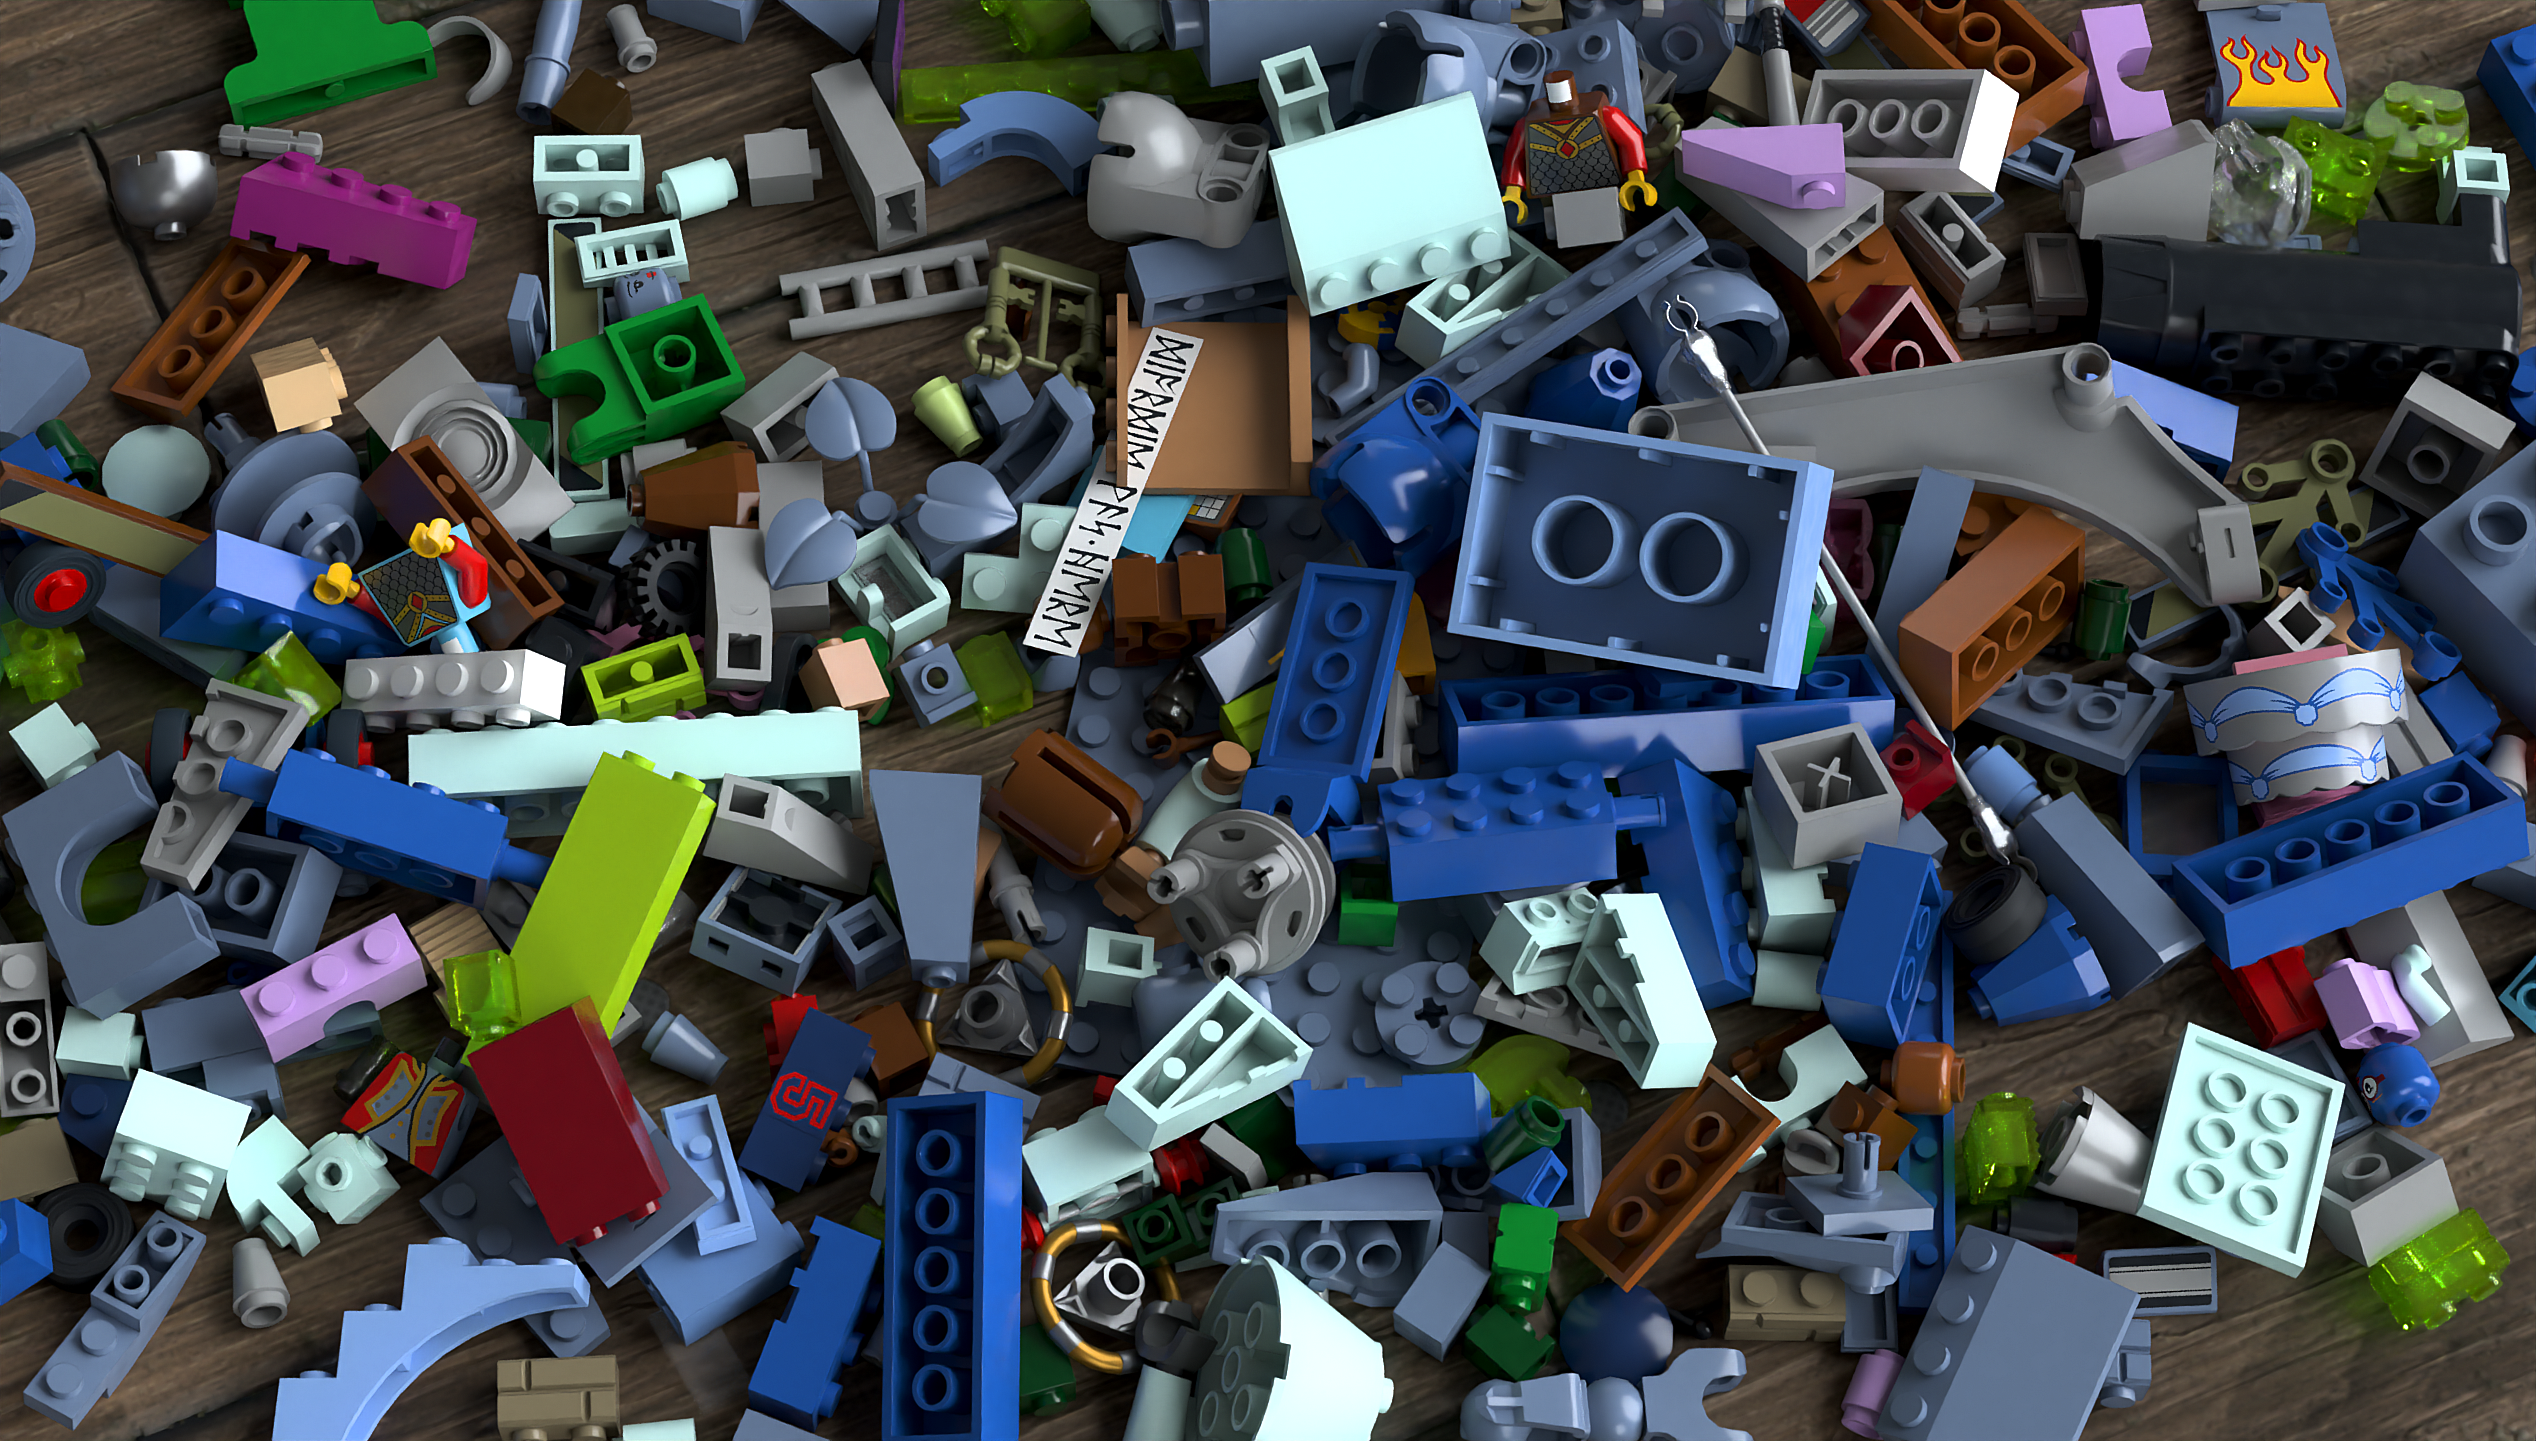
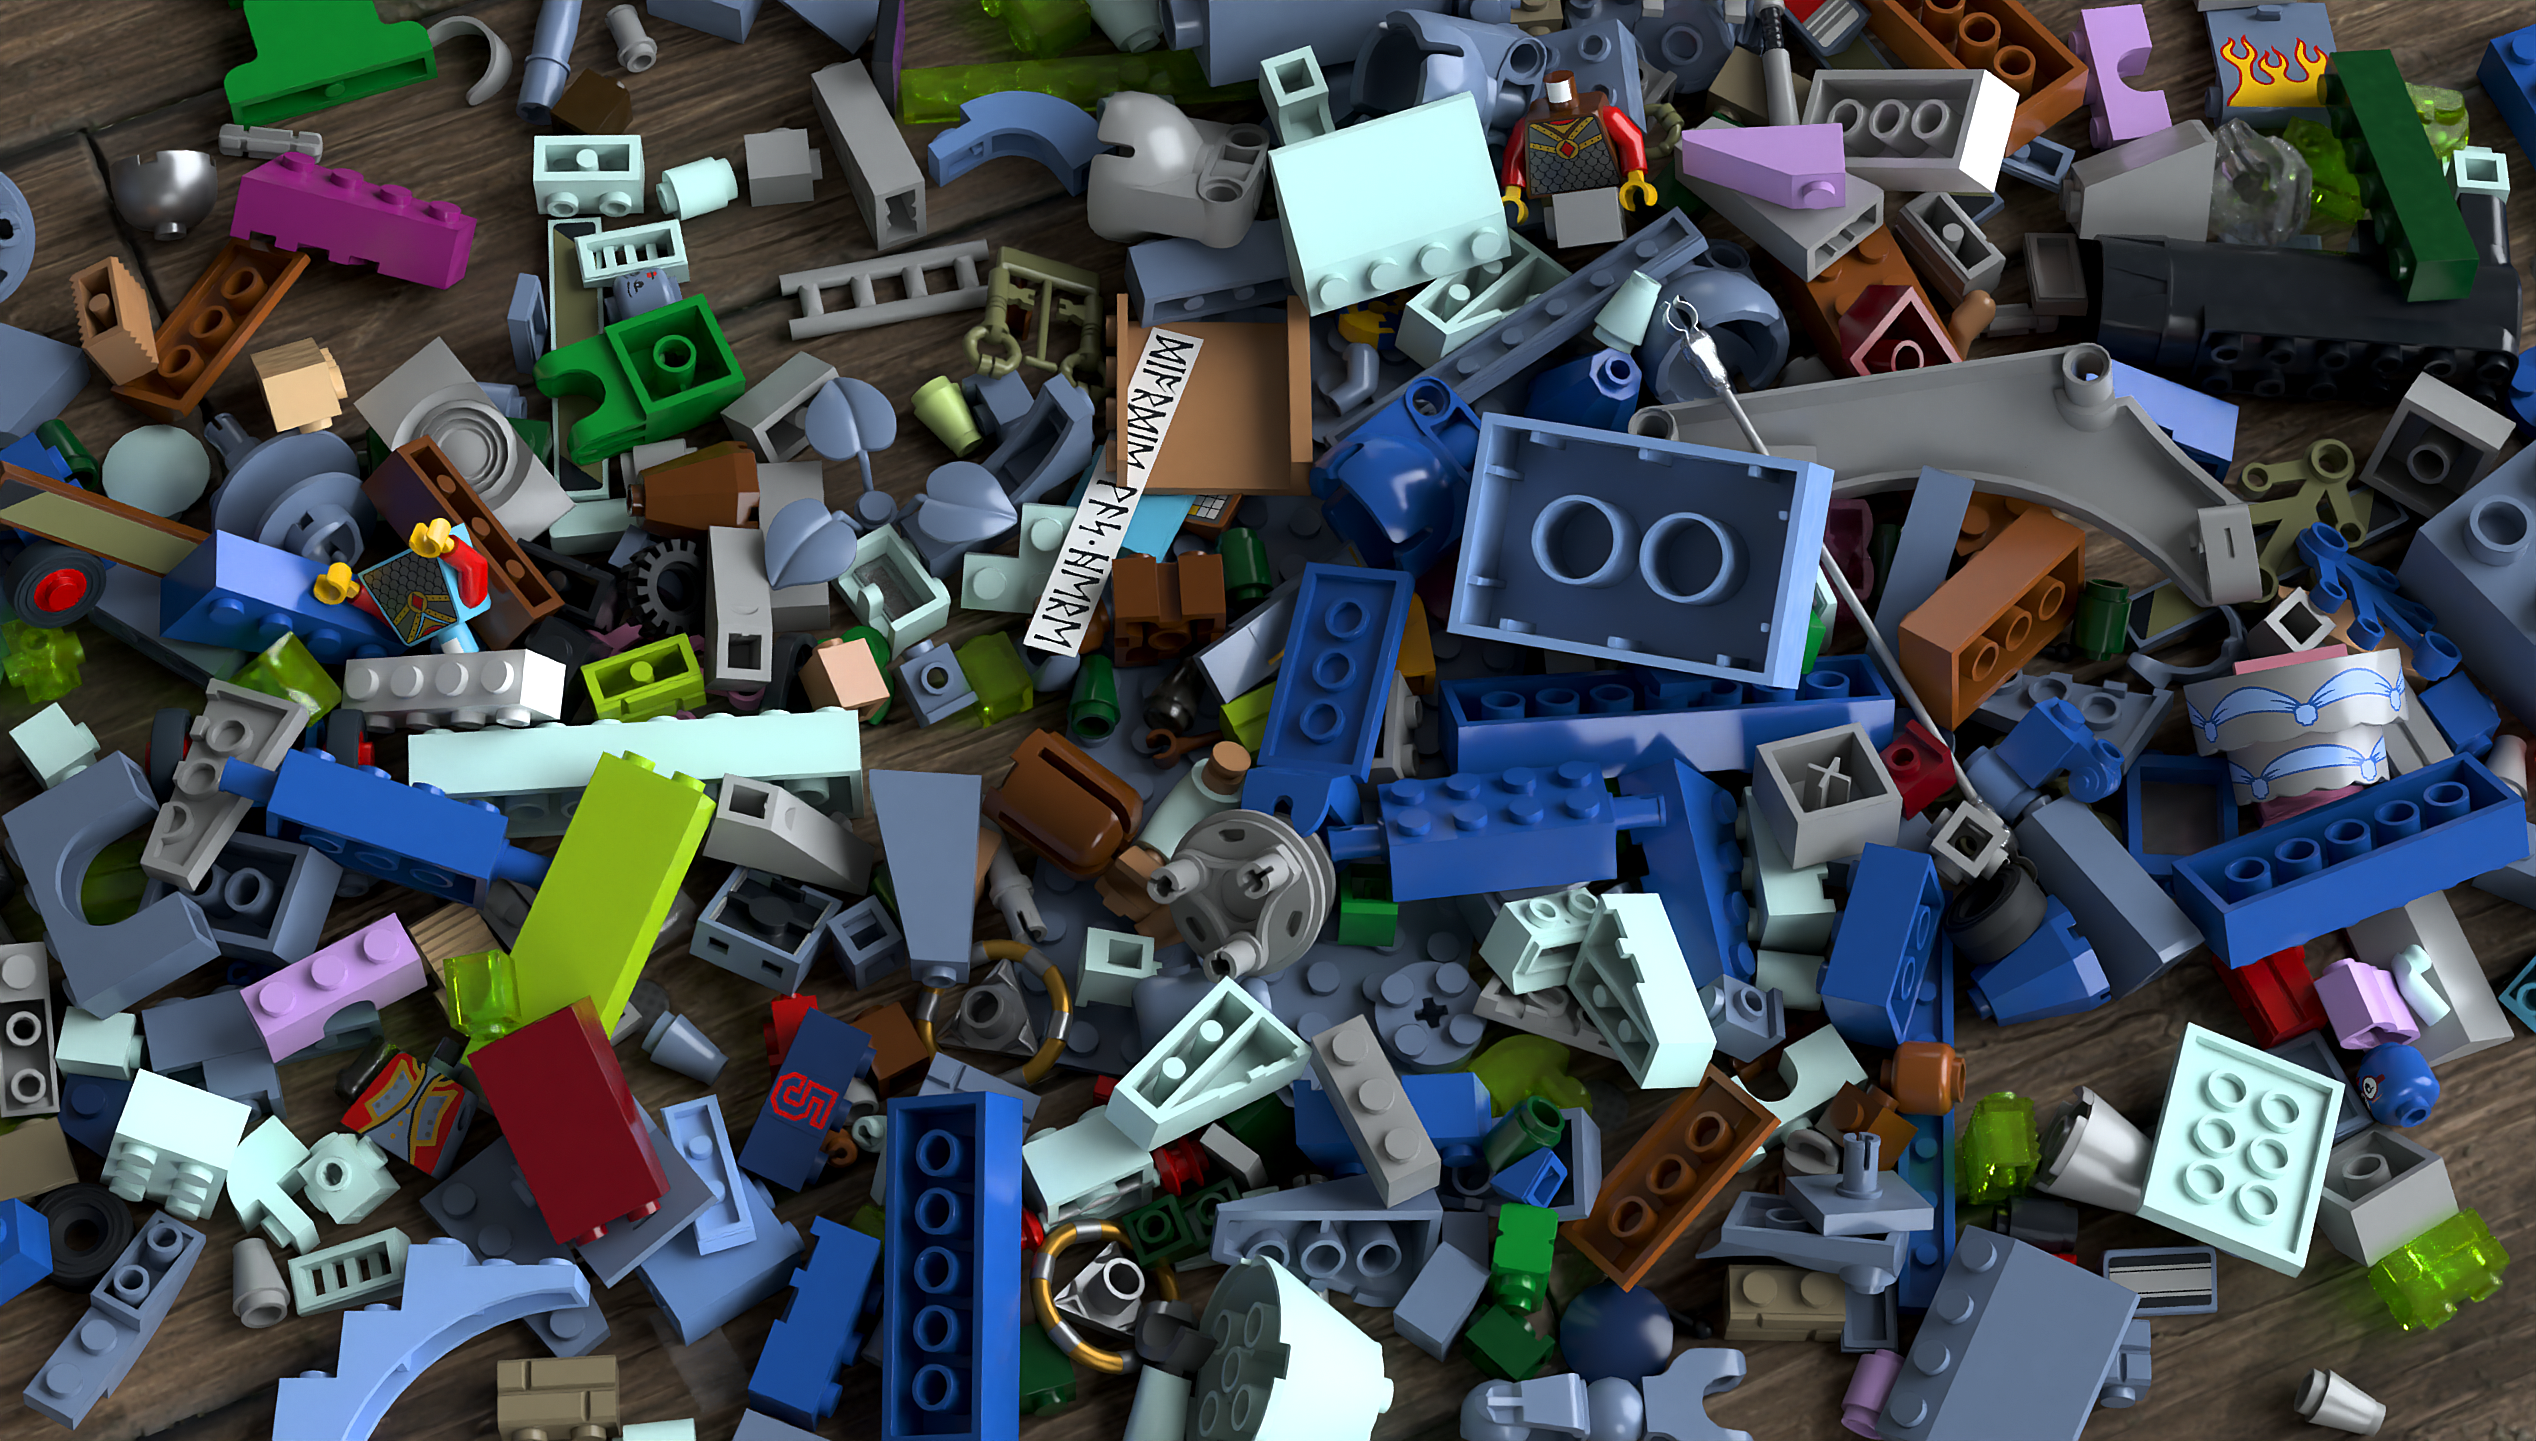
(114, 321): none -> medium nougat brick
(379, 1287): none -> light aqua slope
(1094, 699): none -> dark green cone
(1375, 1111): none -> light grey brick
(1627, 314): none -> light aqua cone
(1743, 1017): none -> sand blue brick
(1971, 319): none -> medium nougat arm
(1977, 825): none -> light grey brick
(2055, 739): none -> blue brick
(2338, 1404): none -> light grey cone
(2398, 176): none -> dark green brick

